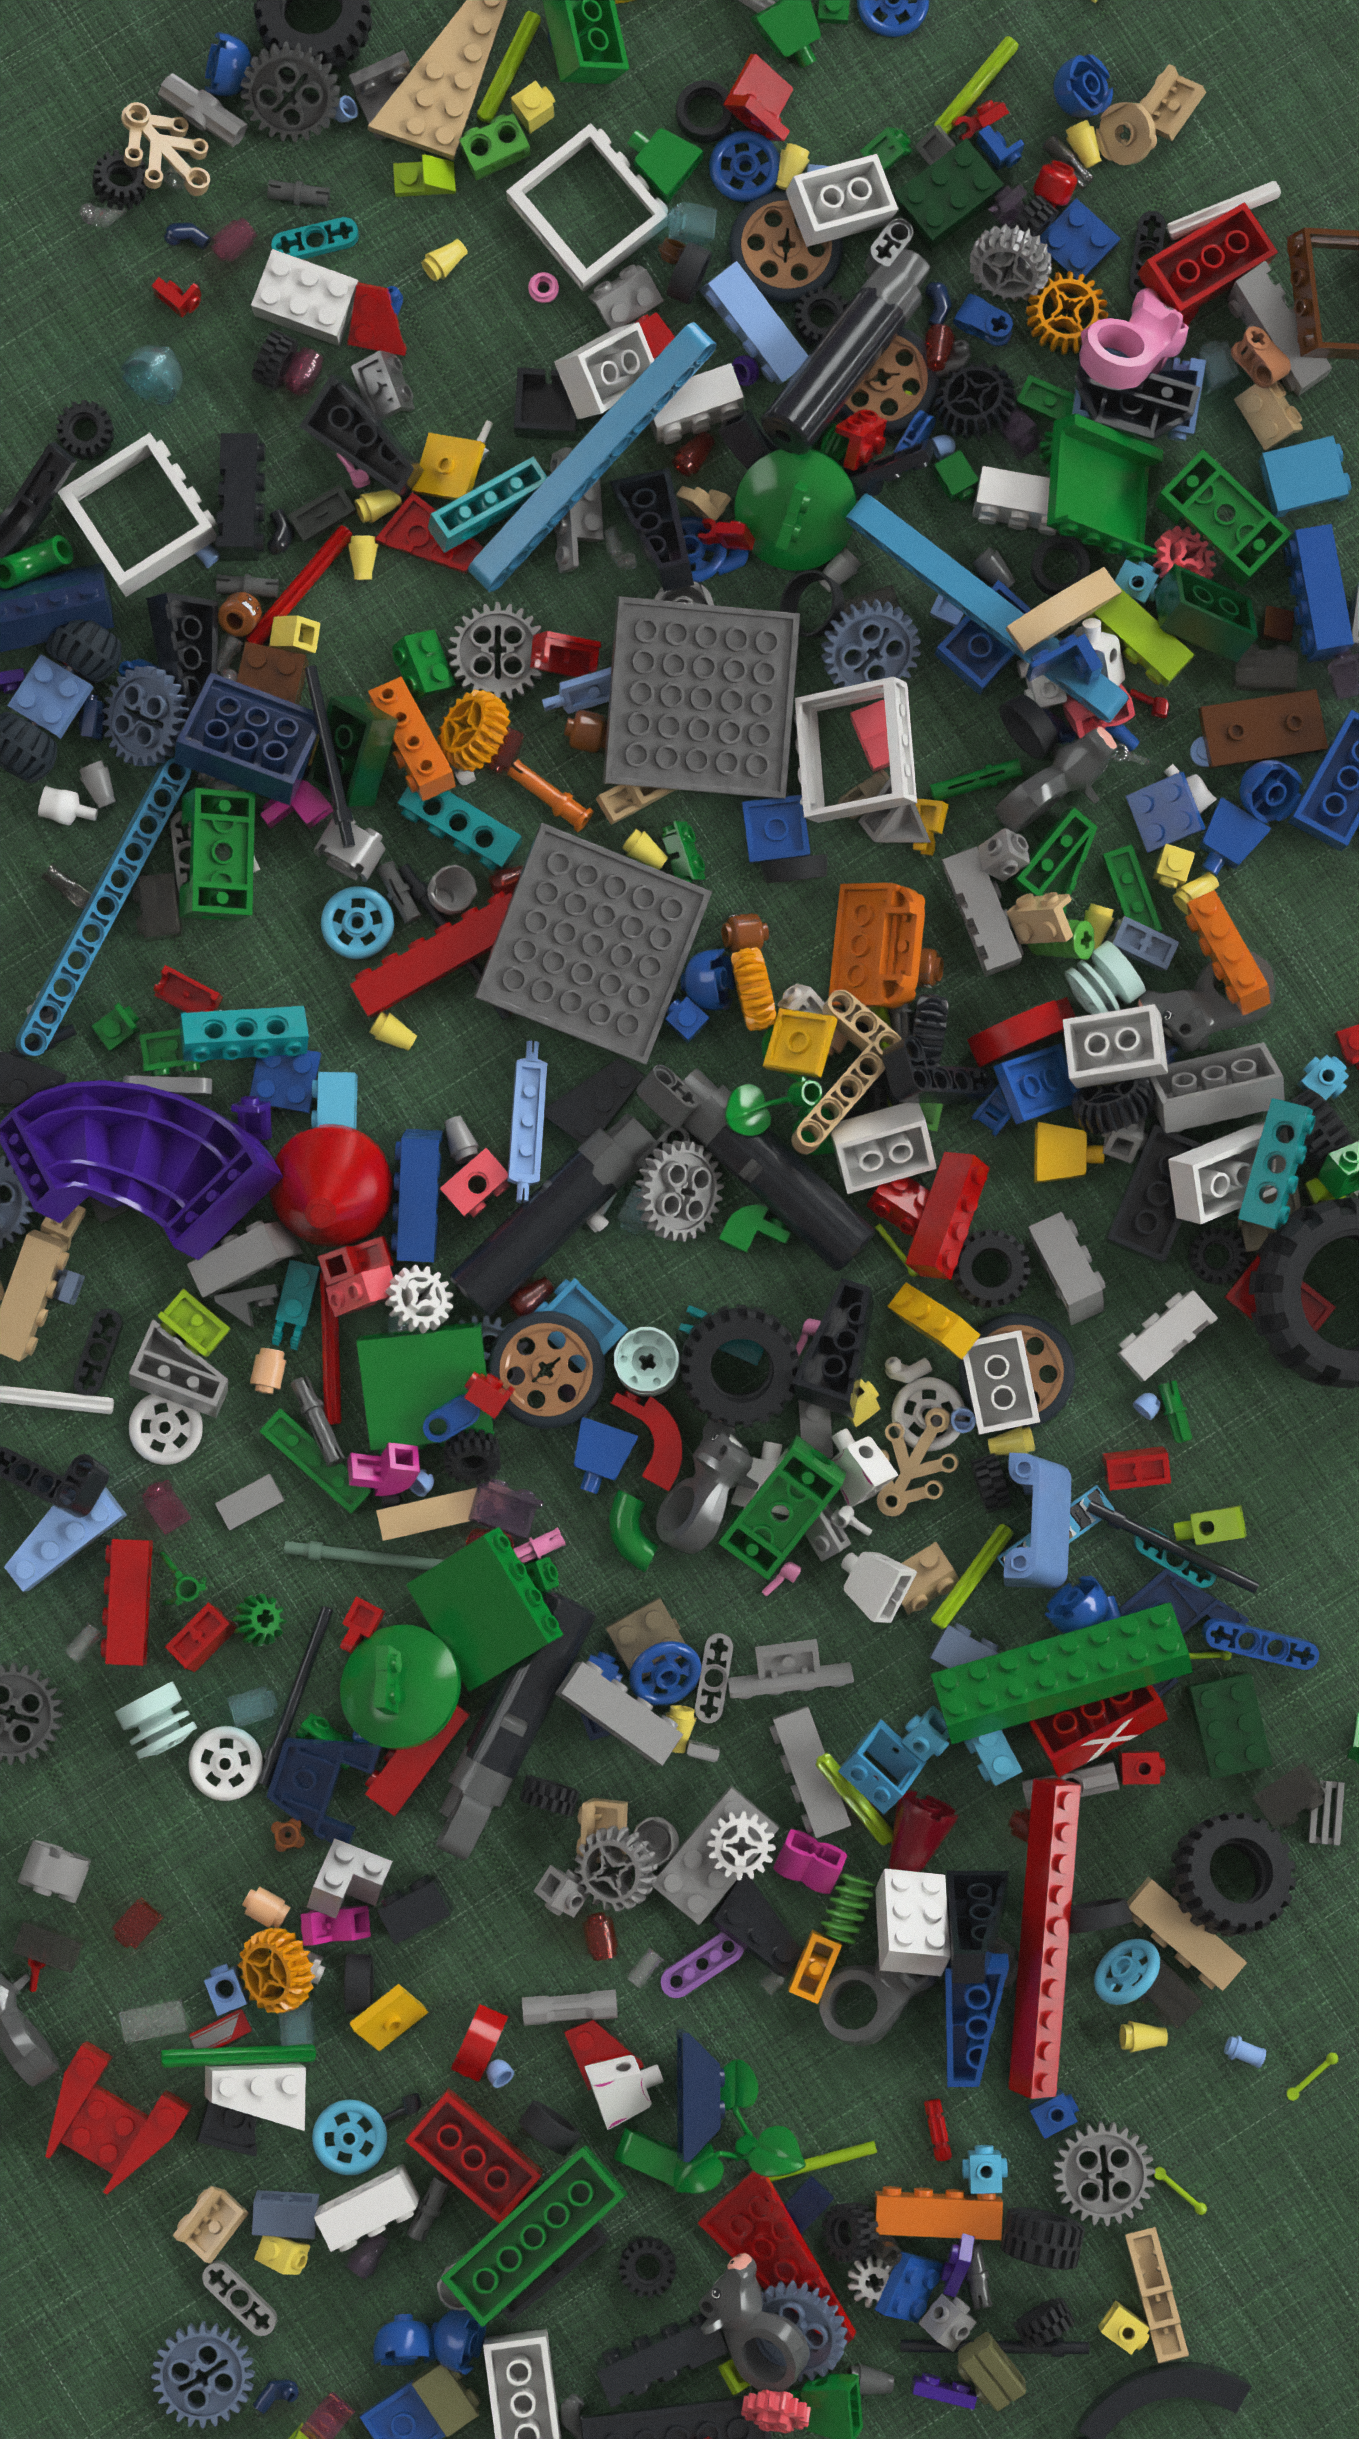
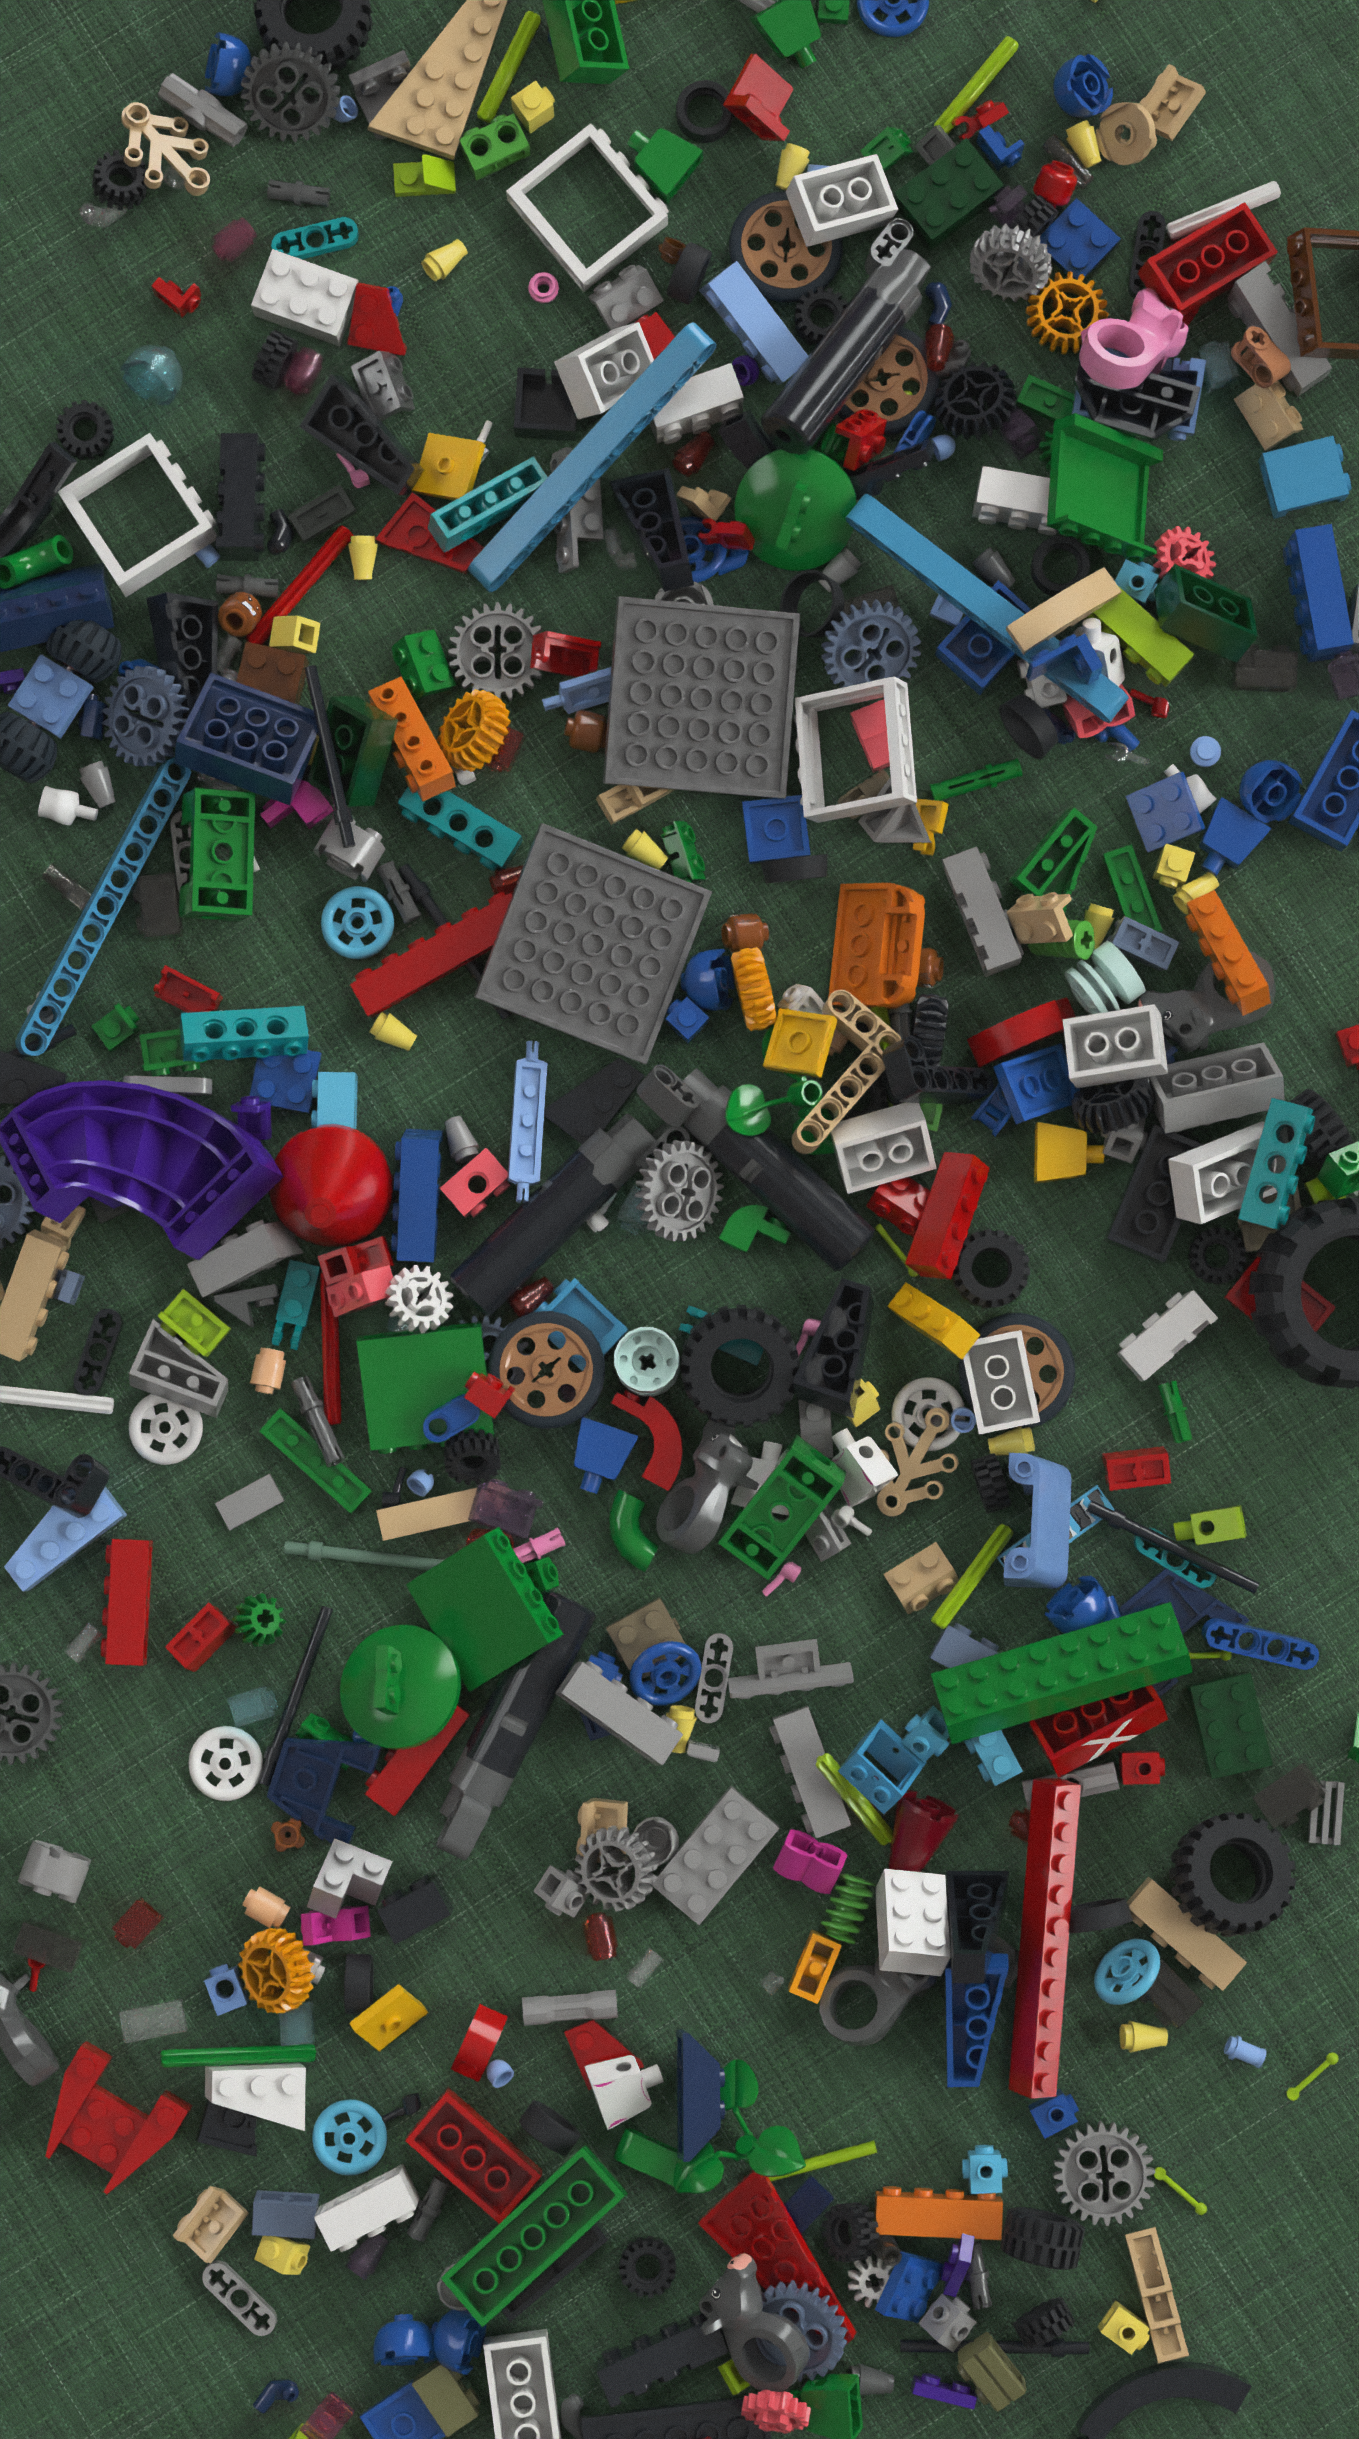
(155, 1720): light aqua wheel -> none
(165, 1506): clear pink bracket -> none
(184, 1585): green plant -> none
(187, 230): dark blue arm -> none
(218, 2398): sand blue gear -> none
(222, 2031): sticker -> none
(362, 1620): red plate -> none
(376, 504): light yellow cone -> none
(386, 1473): dark pink brick -> none
(451, 889): light grey hair -> none
(549, 1795): black tyre -> none
(561, 803): orange pin -> none
(691, 1975): medium lavender plate -> none
(692, 223): clear light blue brick -> none
(726, 149): blue plate -> none
(755, 1927): black wing -> none
(757, 1846): white gear -> none
(877, 1584): white torso -> none
(906, 1373): white arm -> none
(937, 2129): red axle -> none
(956, 477): green brick -> none
(980, 319): blue piece -> none
(1004, 854): light grey brick -> none
(1068, 1267): light grey wedge -> none
(1073, 769): dark grey animal -> none
(1147, 1405): light blue hinge -> none
(1244, 541): green plate -> none
(1262, 728): reddish brown plate -> none
(1277, 624): reddish brown slope -> none
(1332, 1069): medium azure brick -> none

